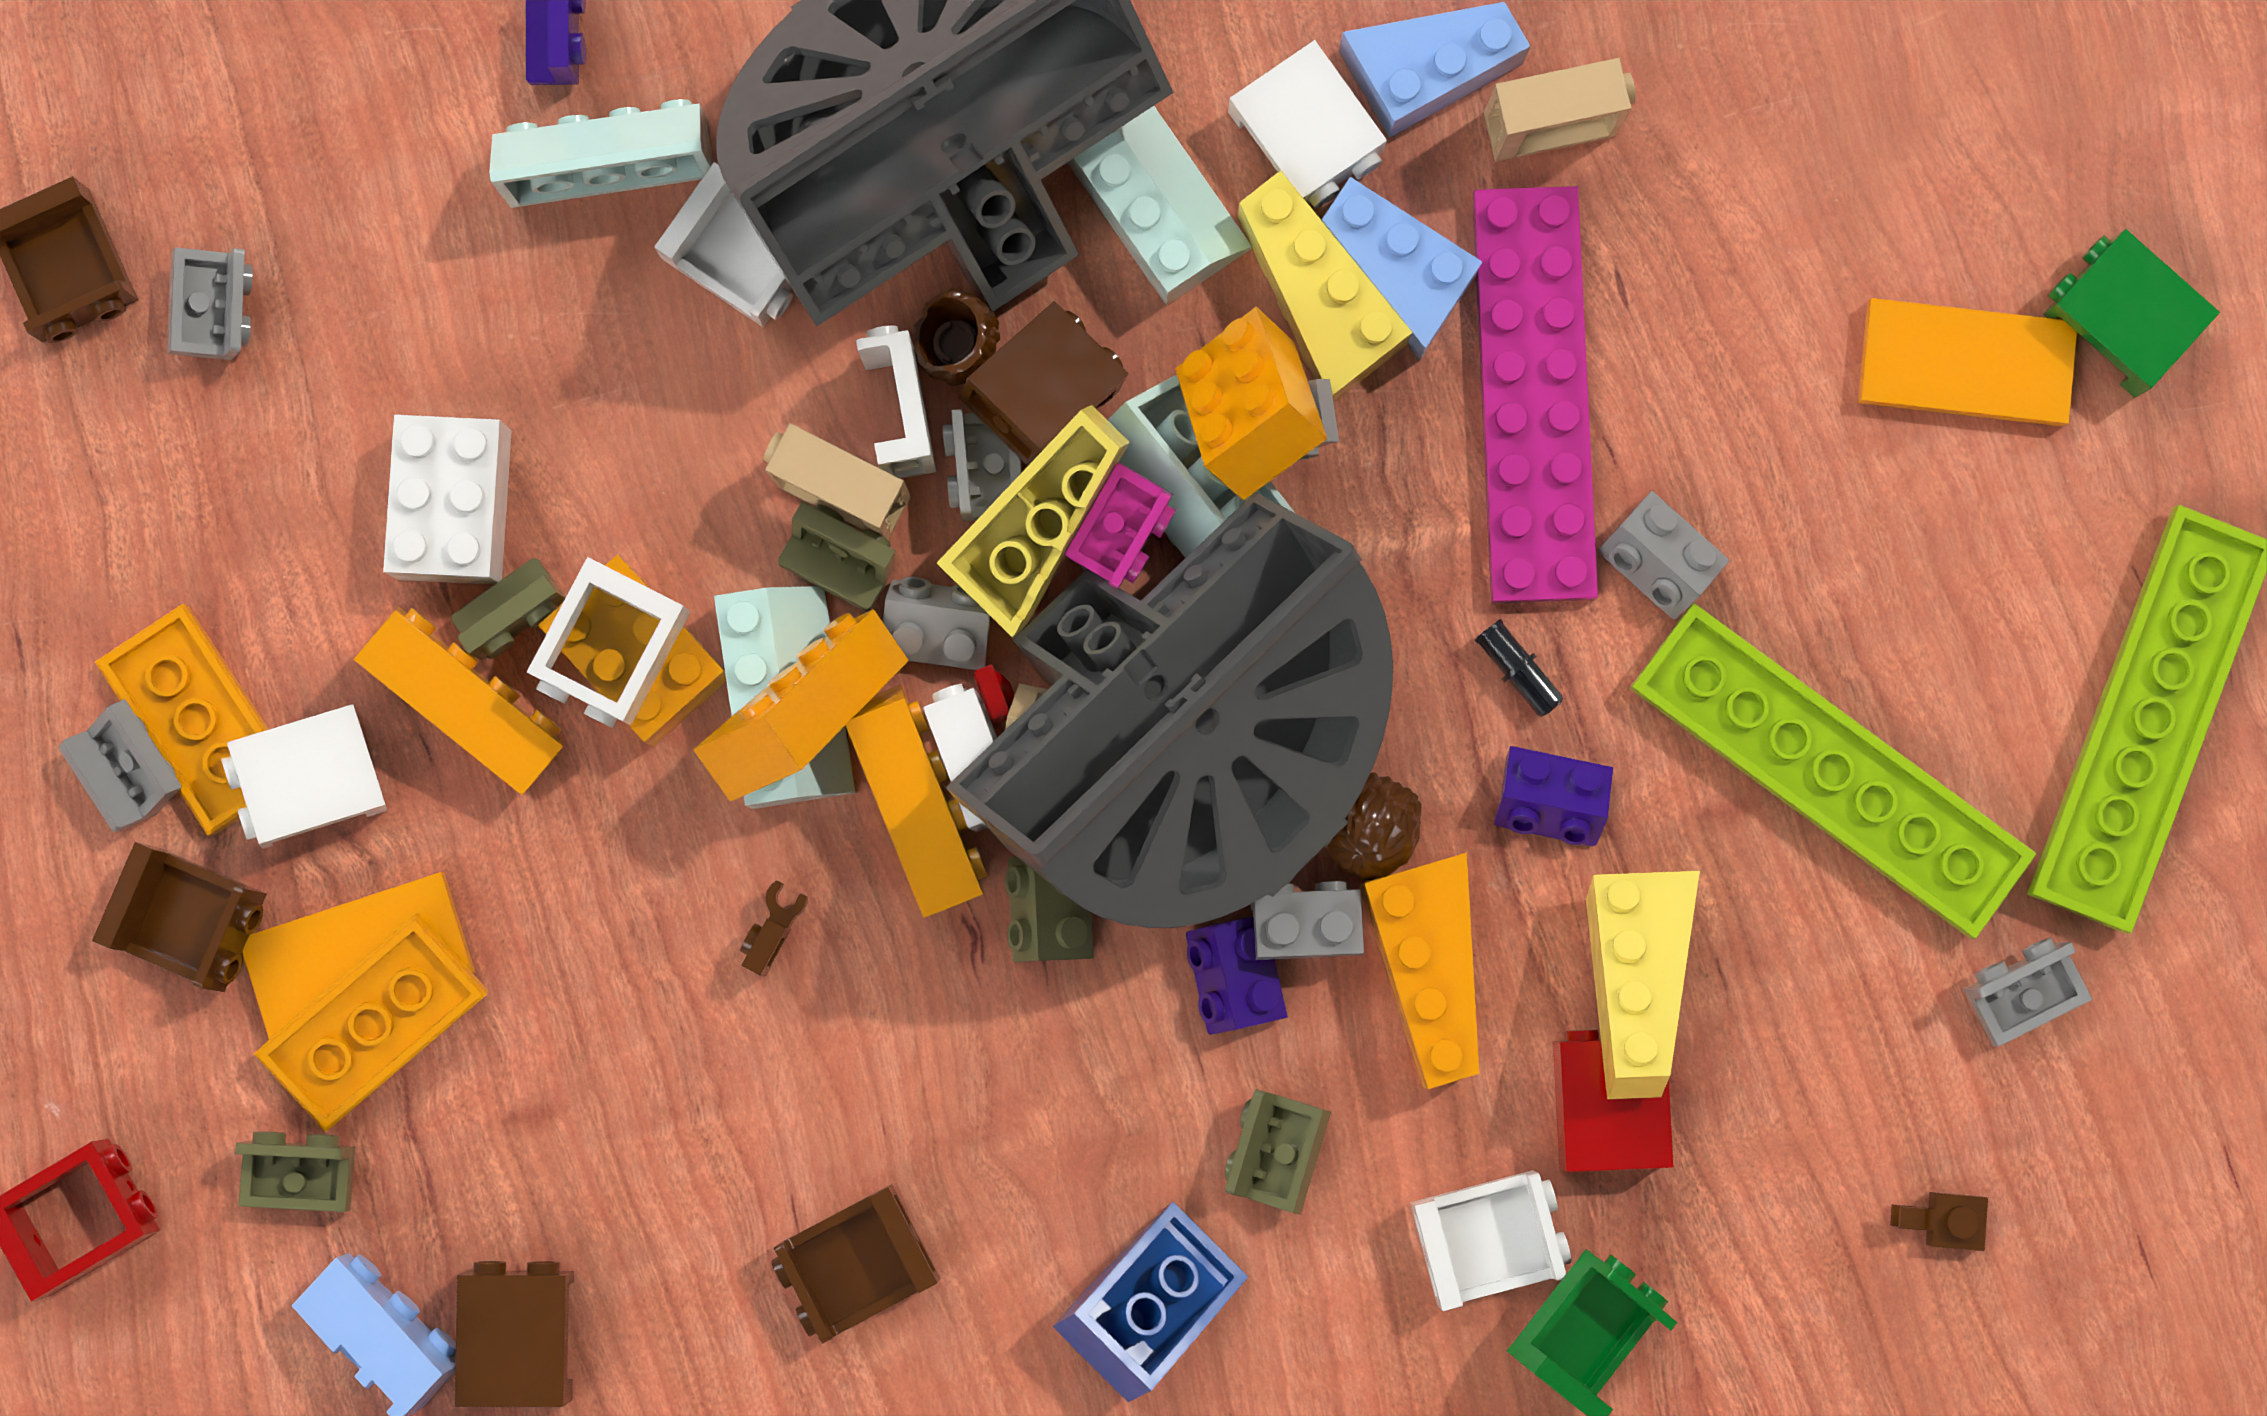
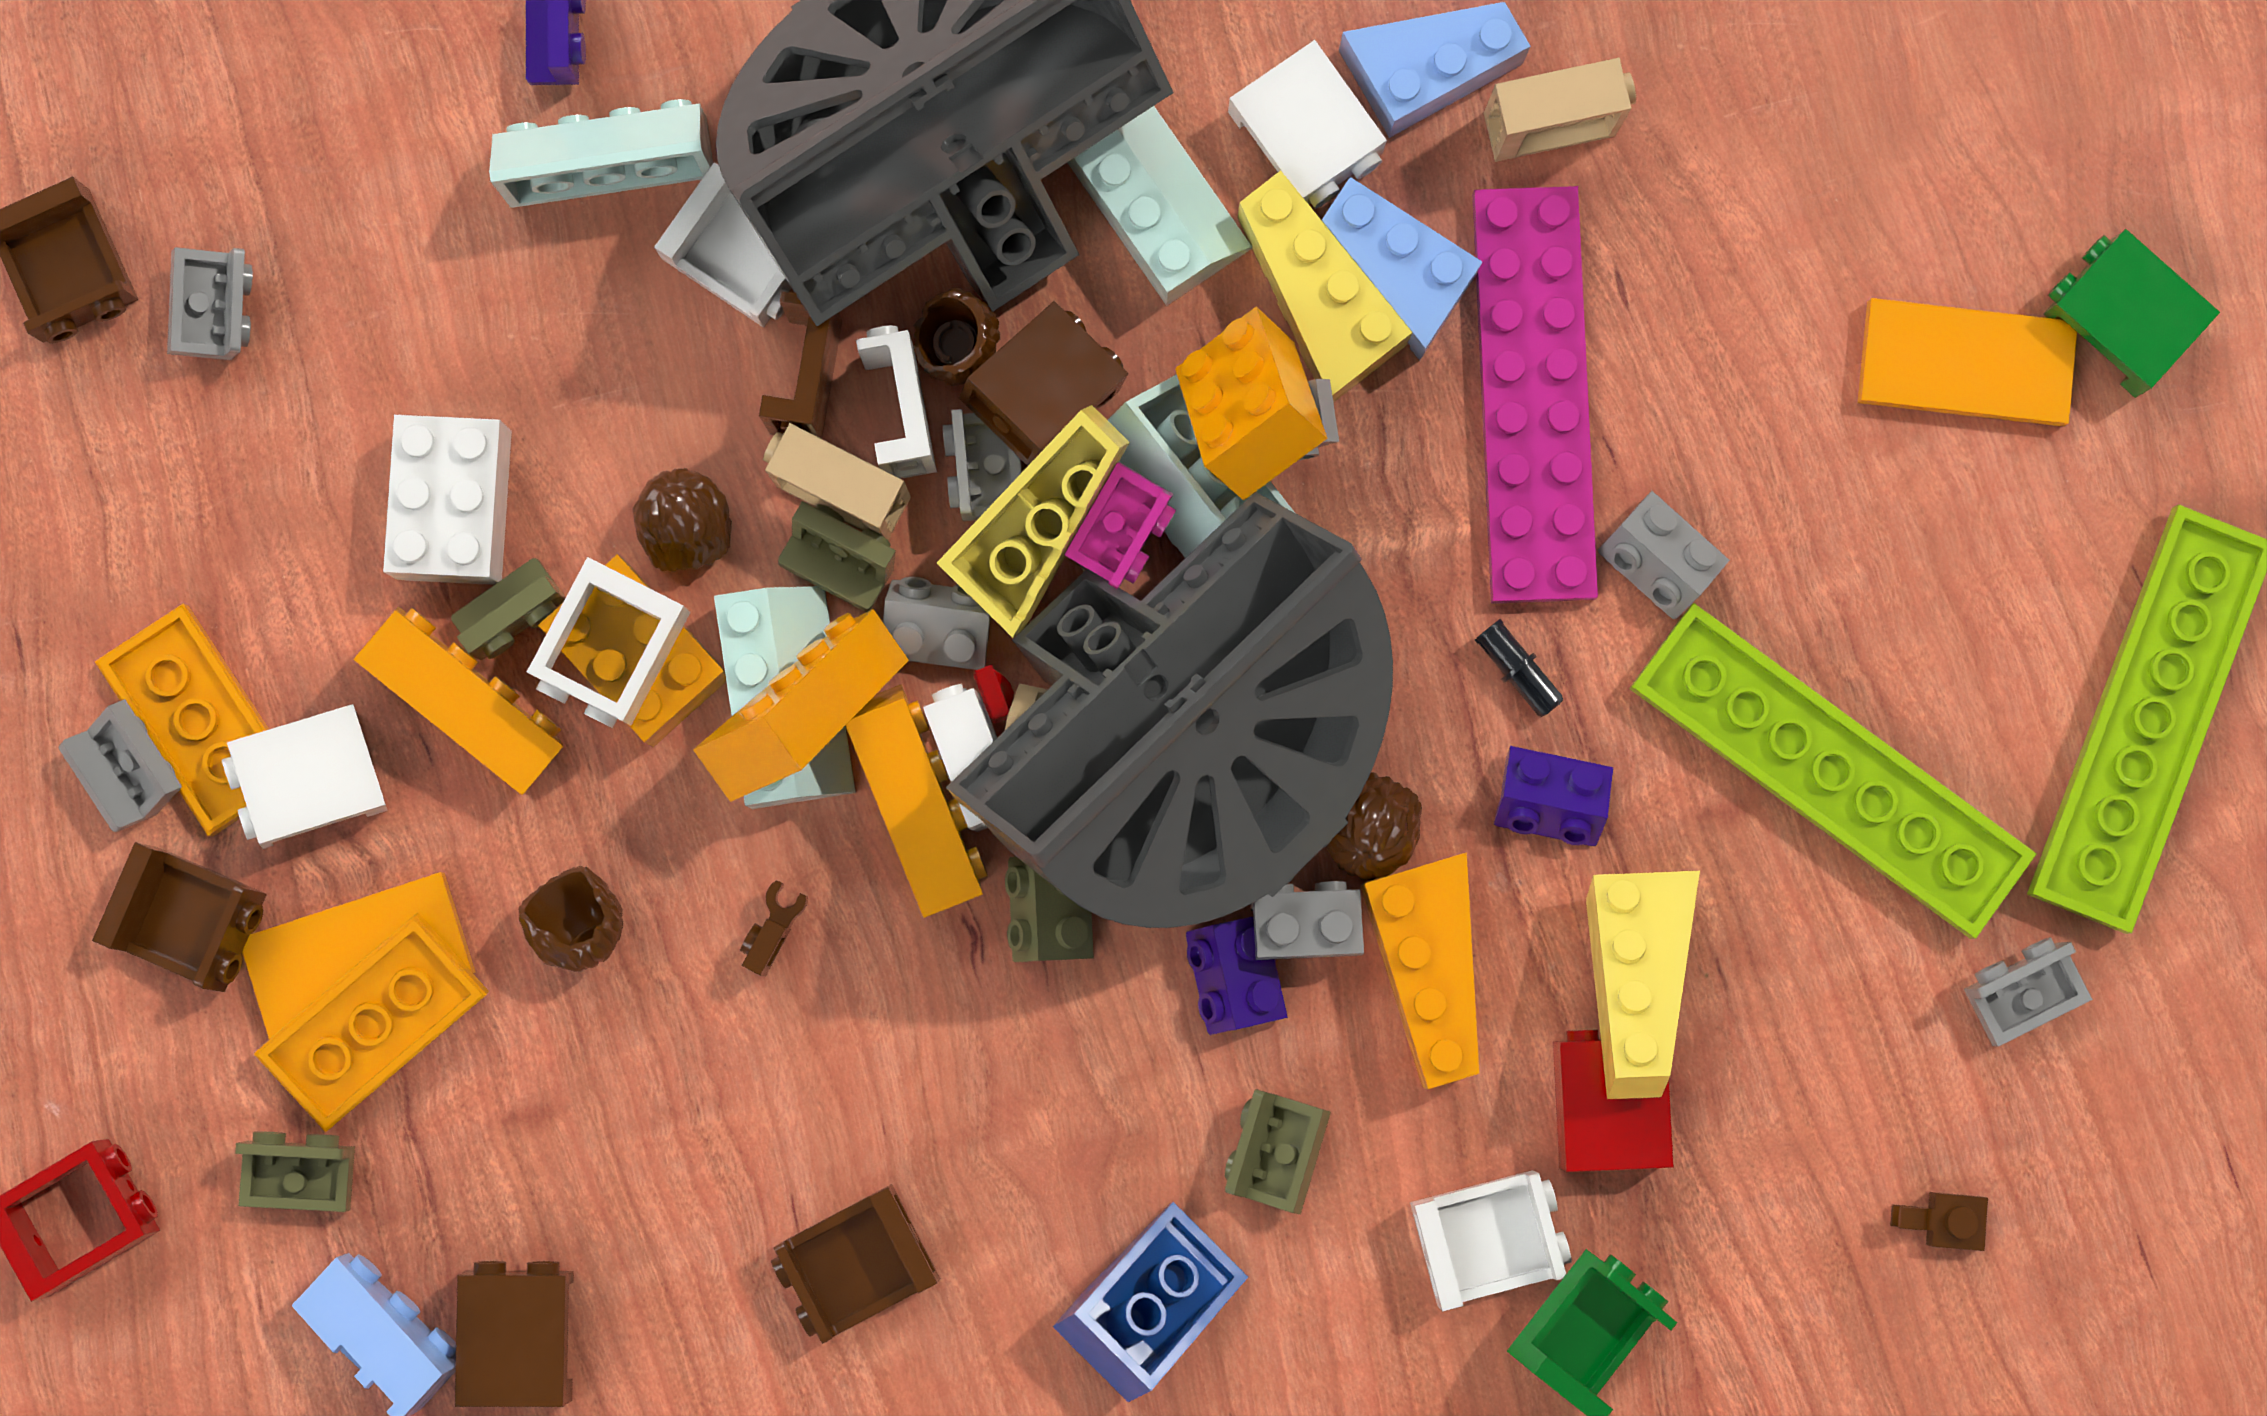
(572, 920): none -> reddish brown hair
(682, 520): none -> reddish brown hair
(814, 378): none -> reddish brown panel

